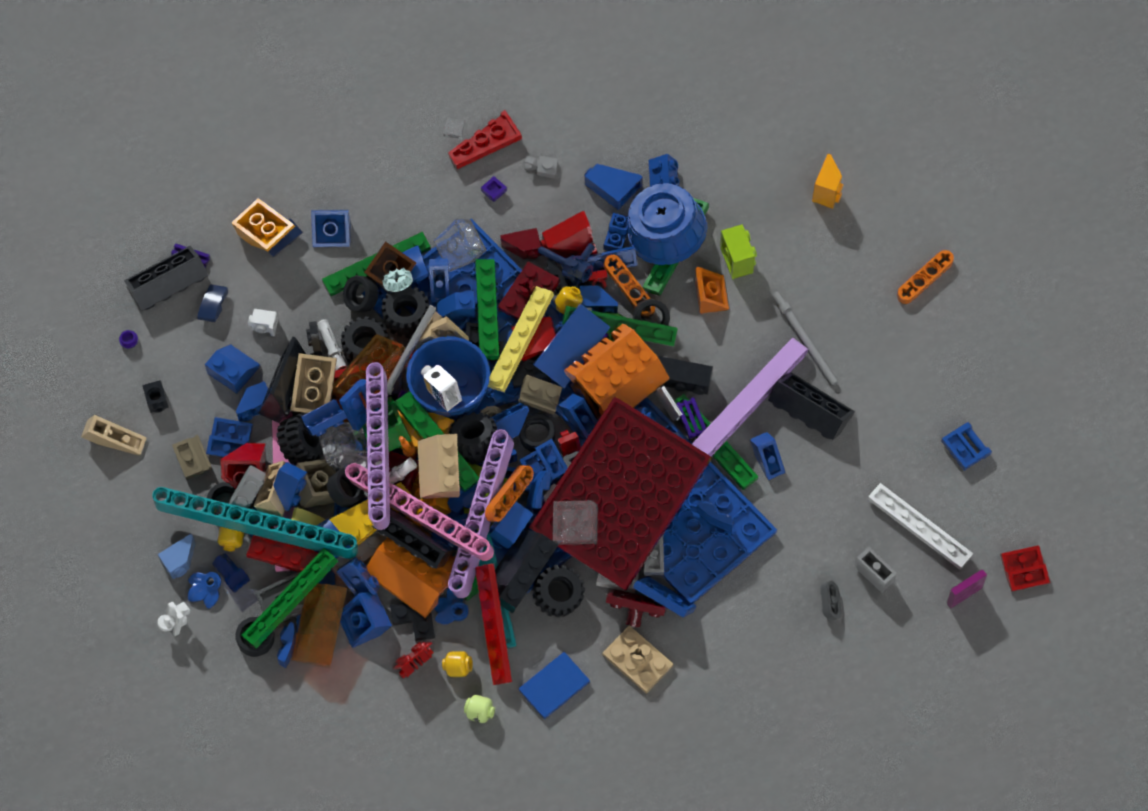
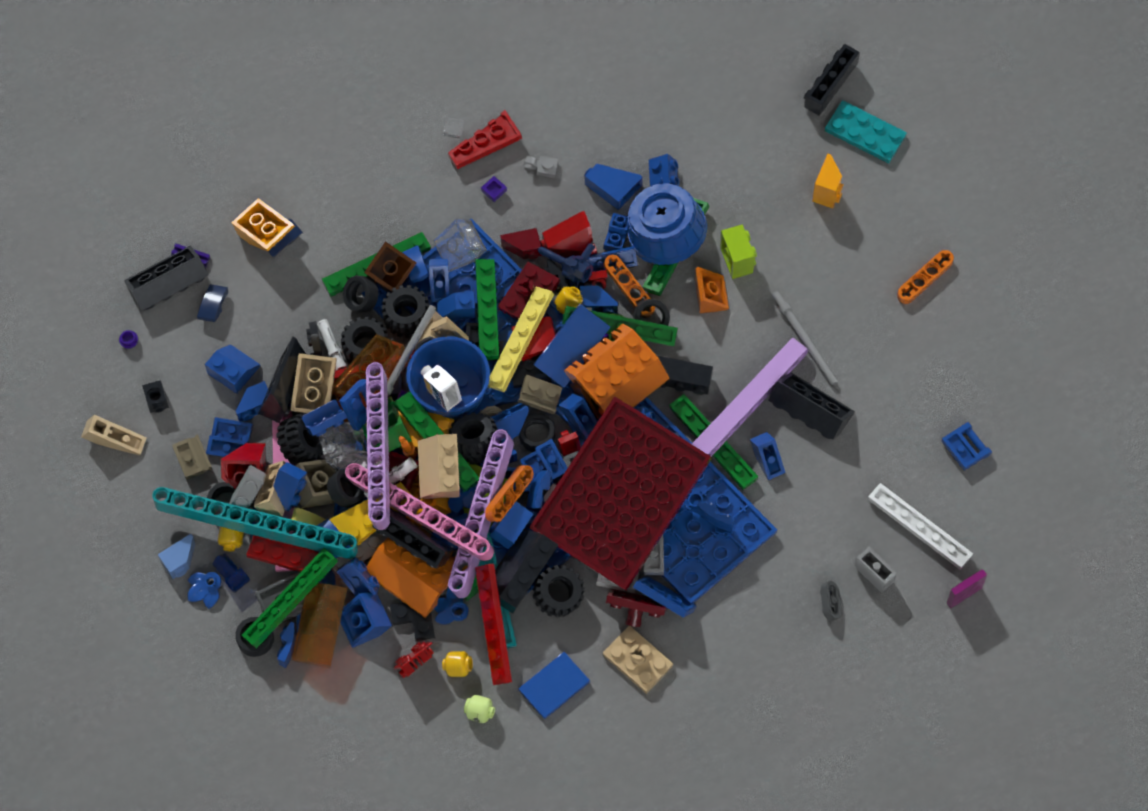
(174, 618): white hips -> none
(263, 321): white brick -> none
(330, 228): blue slope -> none
(404, 280): light aqua gear -> none
(575, 522): clear brick -> none
(668, 403): white piece -> none
(686, 404): dark purple tile -> none
(831, 79): none -> black brick
(865, 131): none -> teal plate
(1024, 568): red slope -> none

